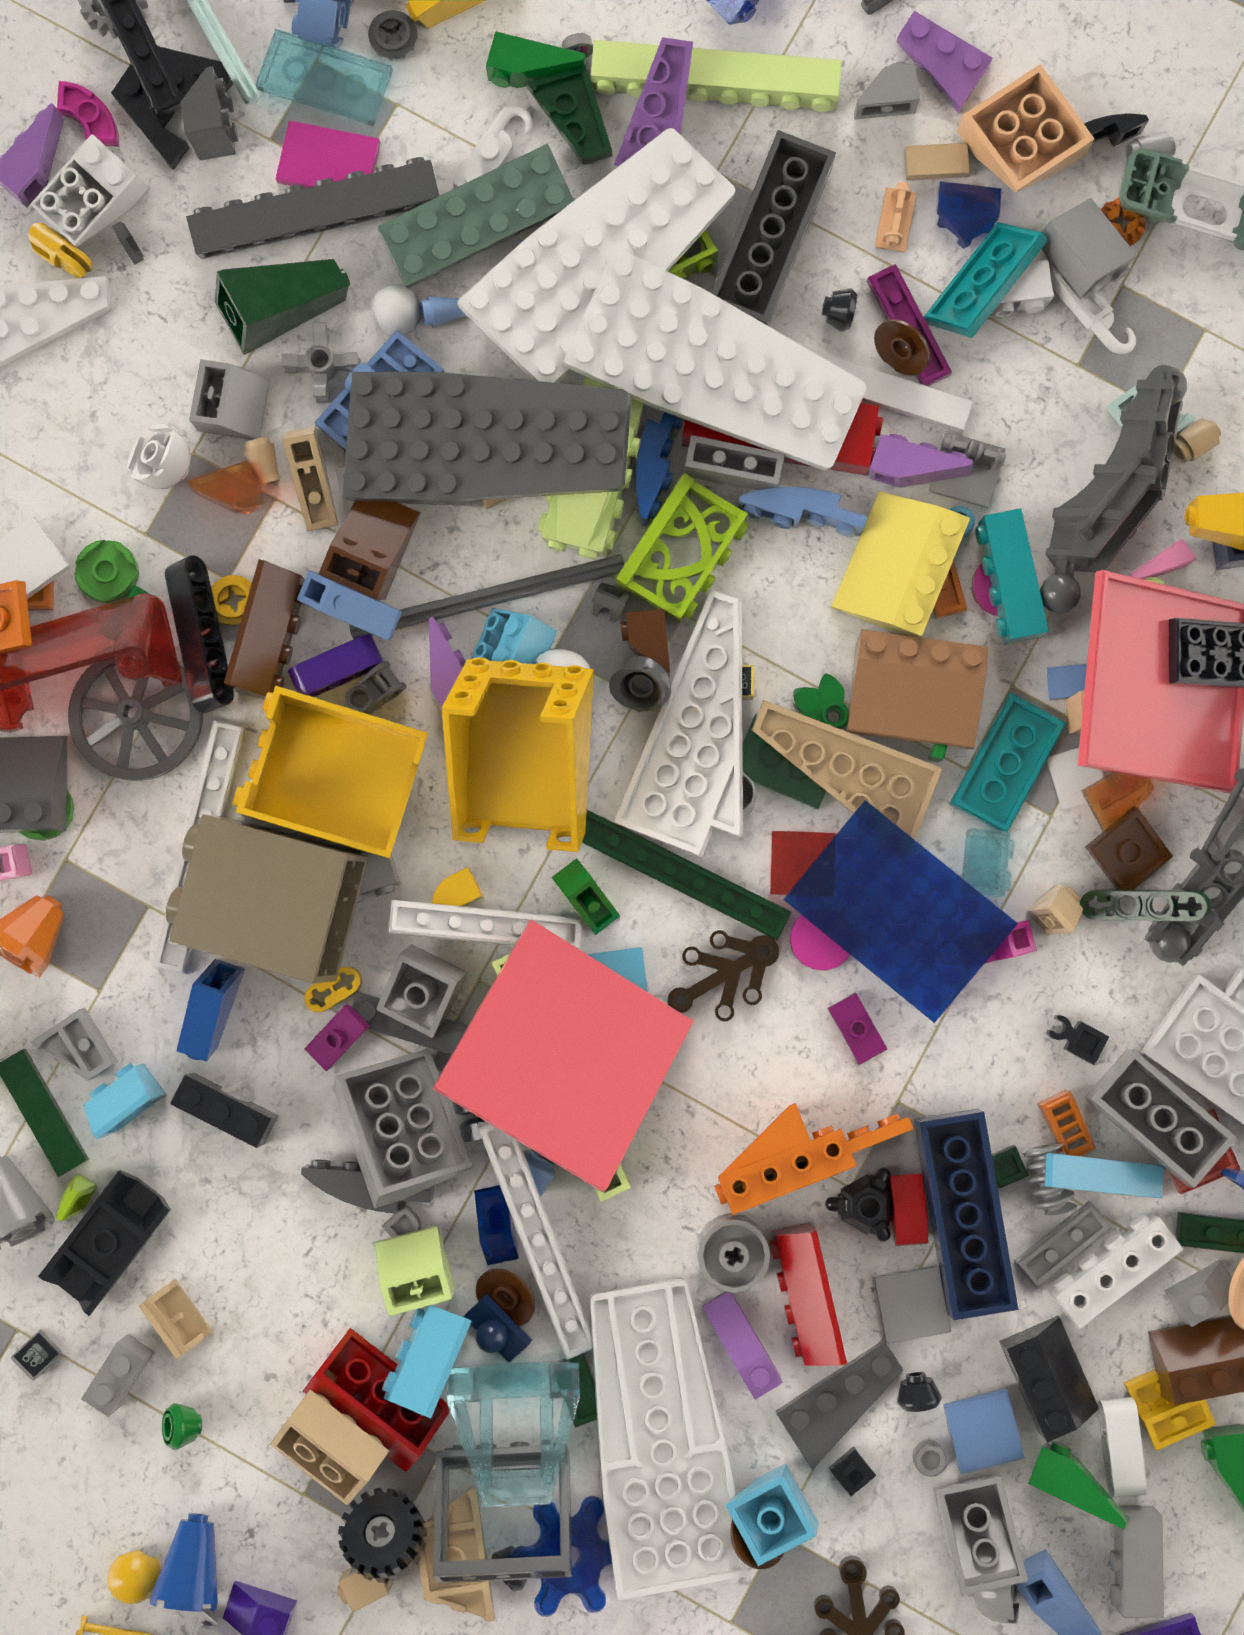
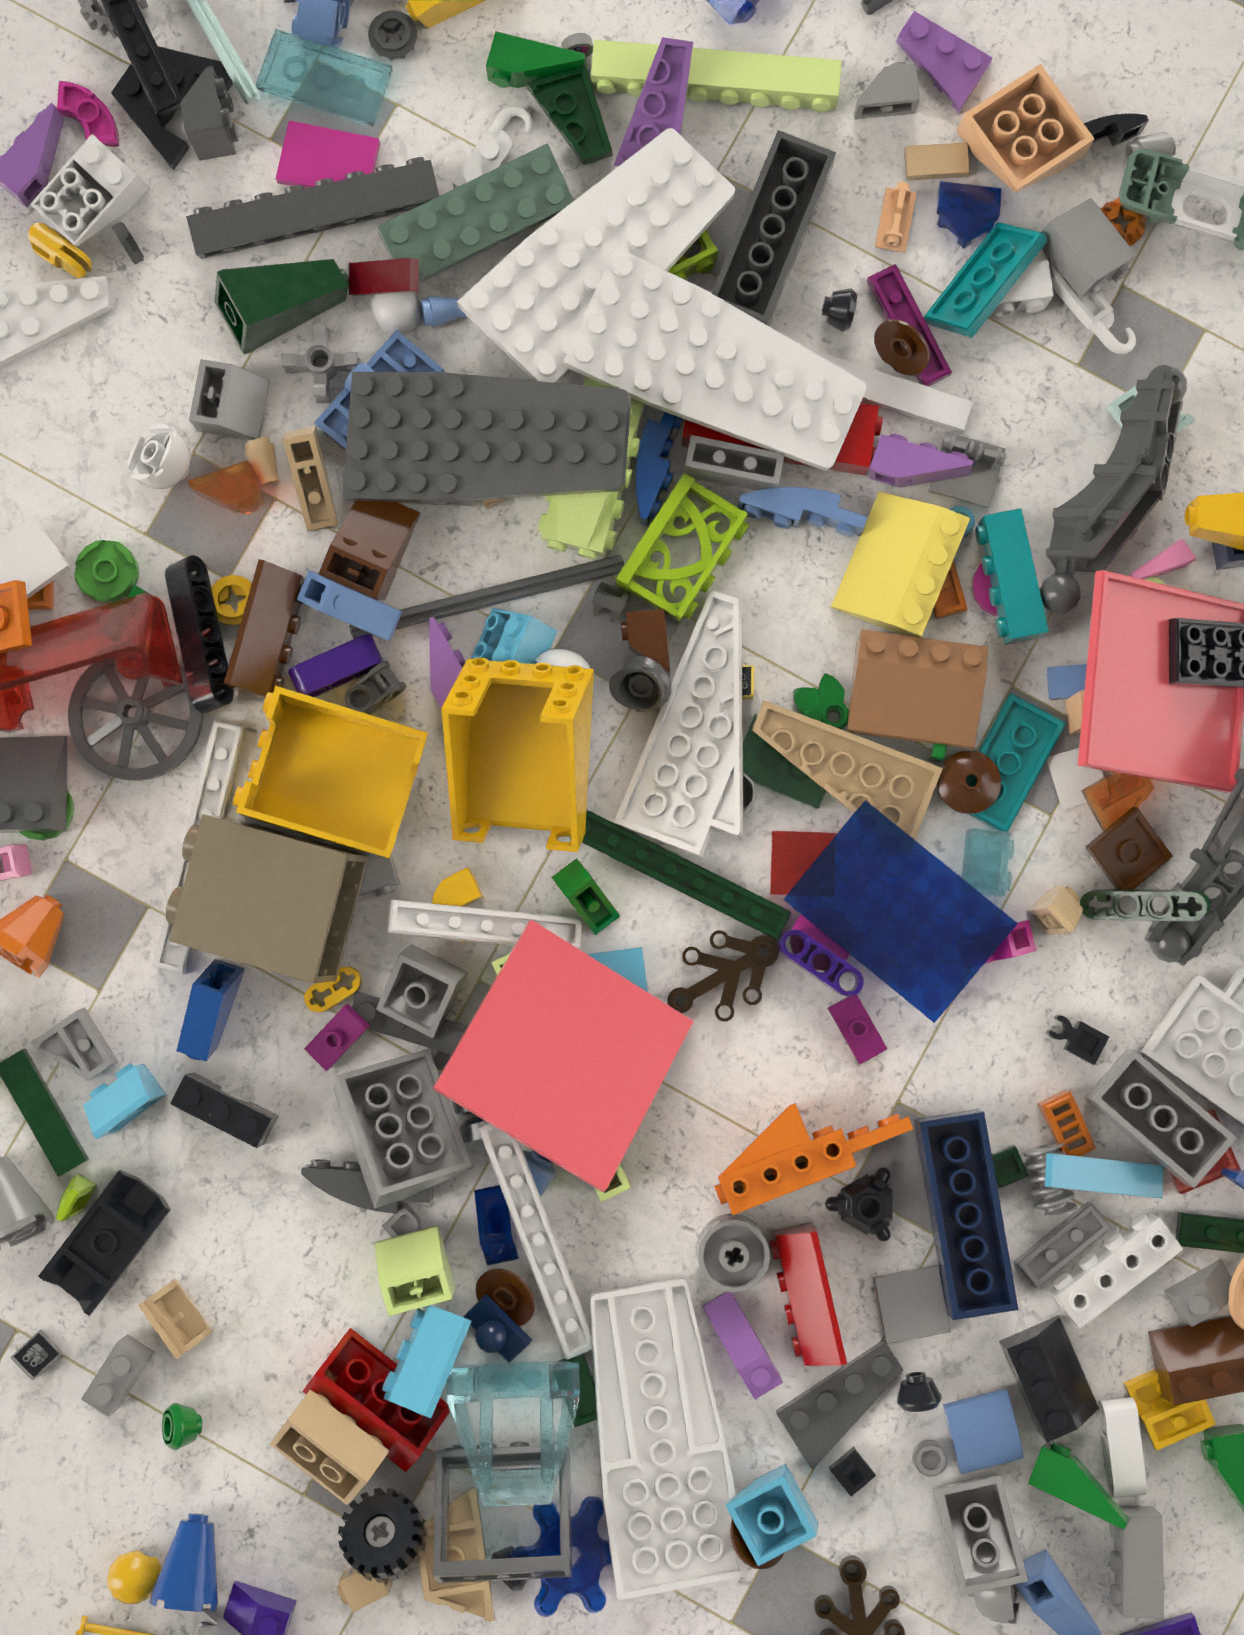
(384, 277): none -> dark red tile
(836, 967): none -> dark purple beam
(909, 1210): red slope -> none
(953, 785): none -> reddish brown dish
(1196, 440): tan brick -> none

